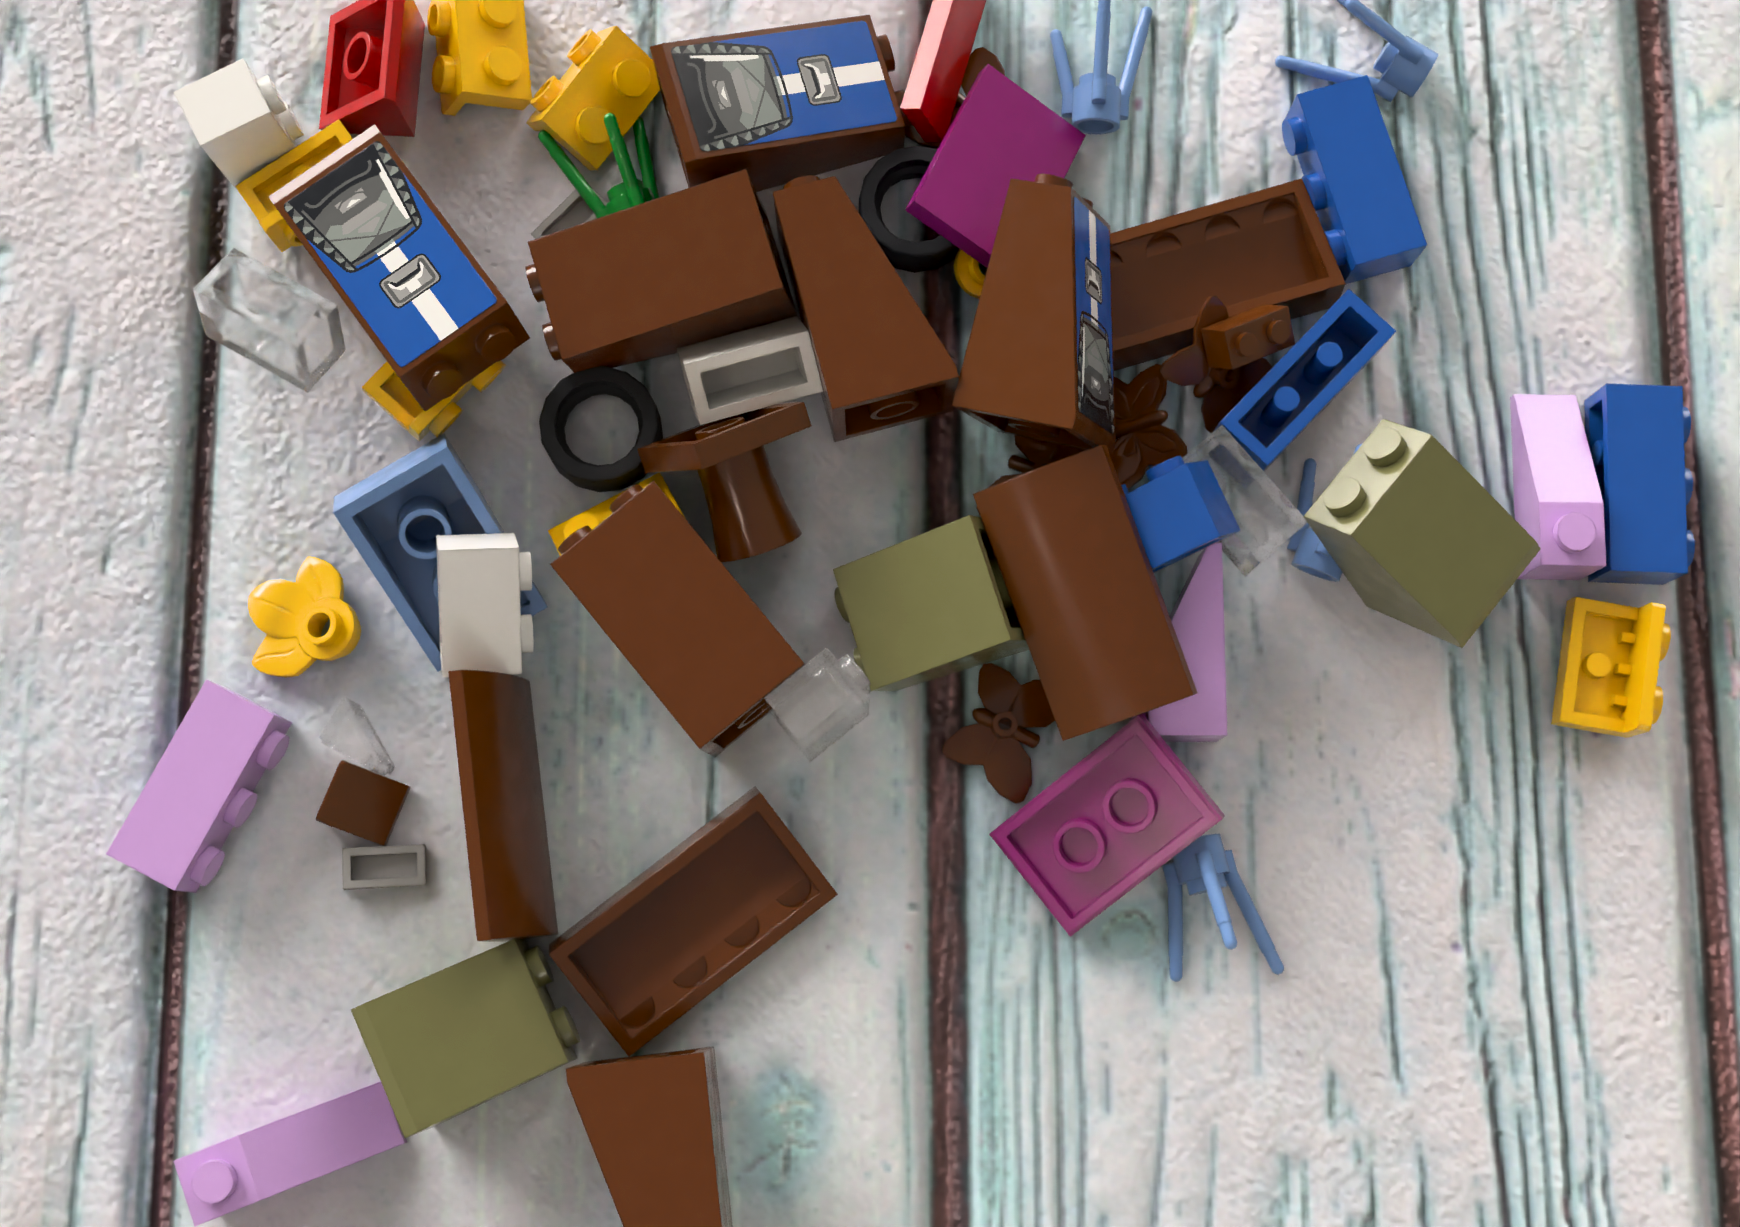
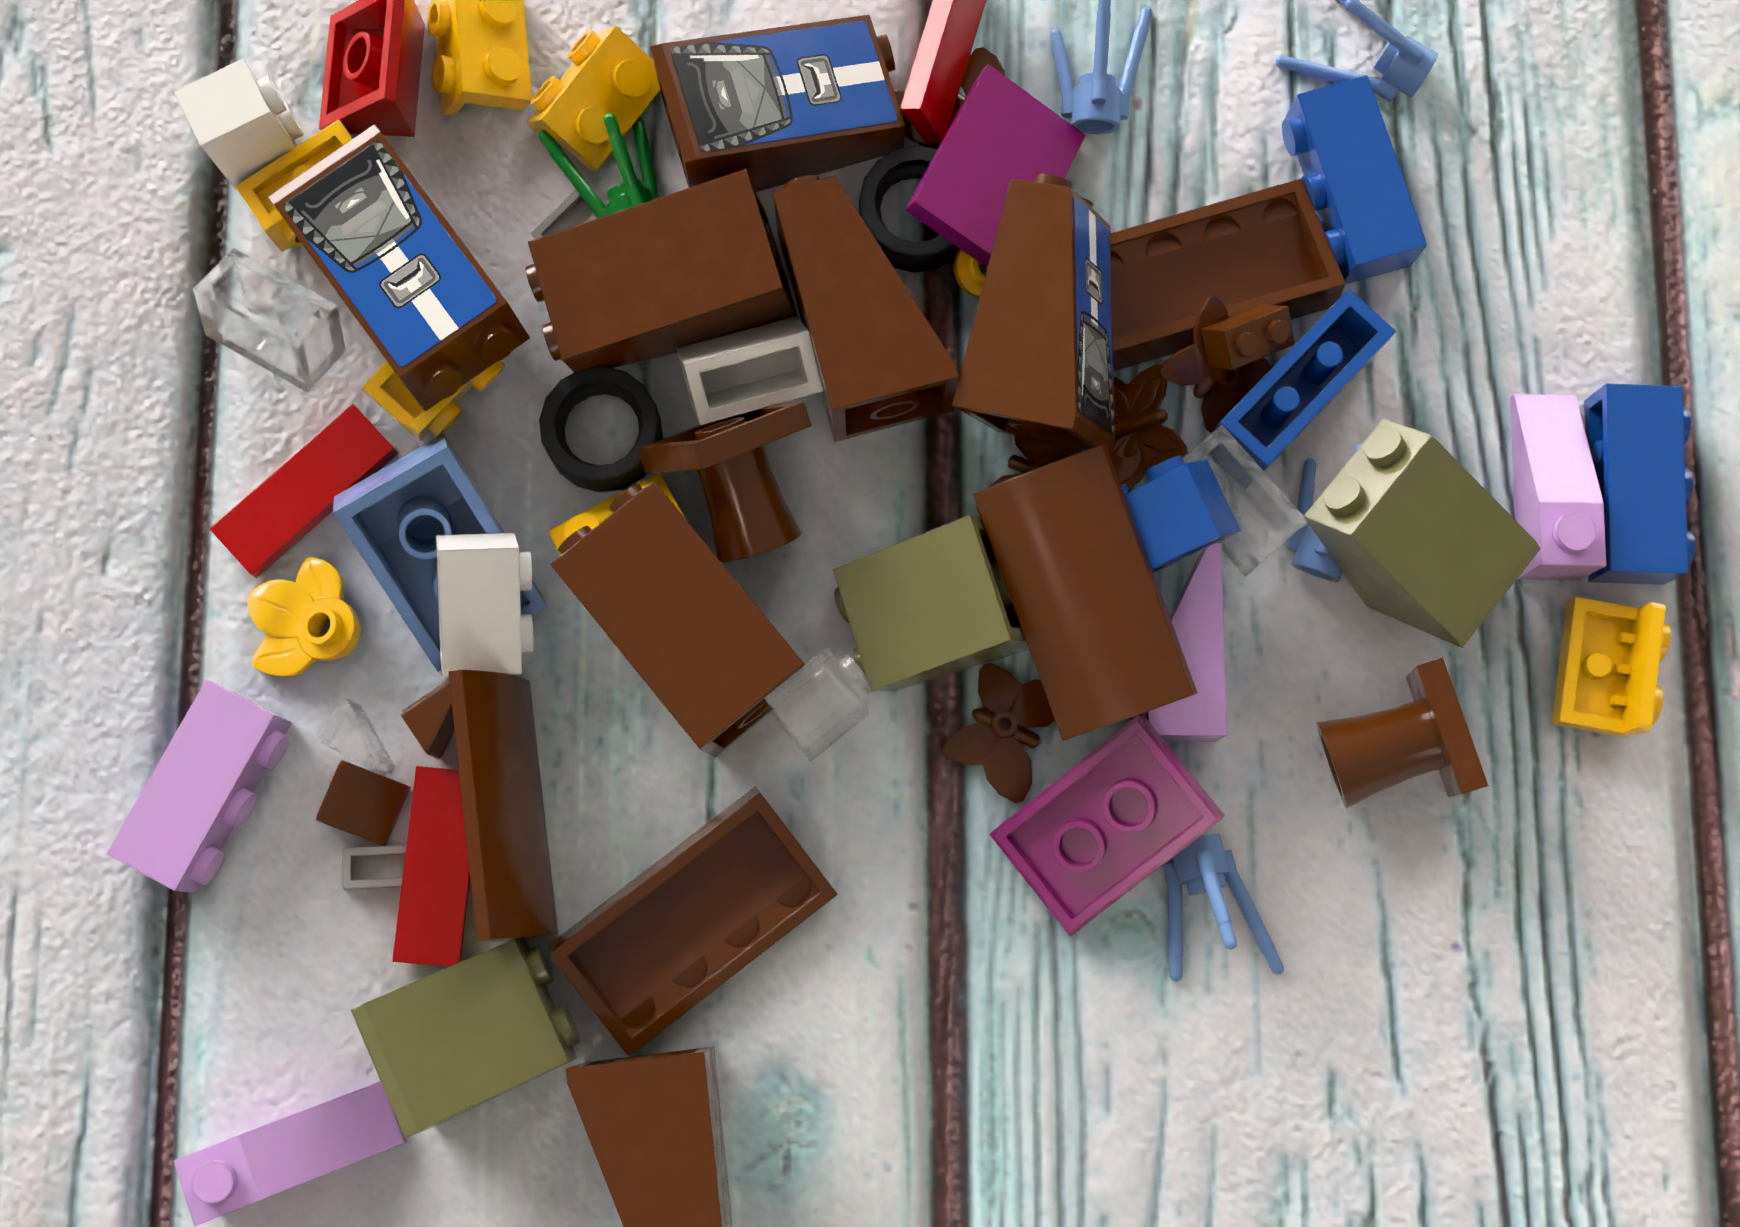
(302, 491): none -> red tile
(432, 720): none -> reddish brown slope
(434, 873): none -> red tile
(1404, 742): none -> reddish brown plant

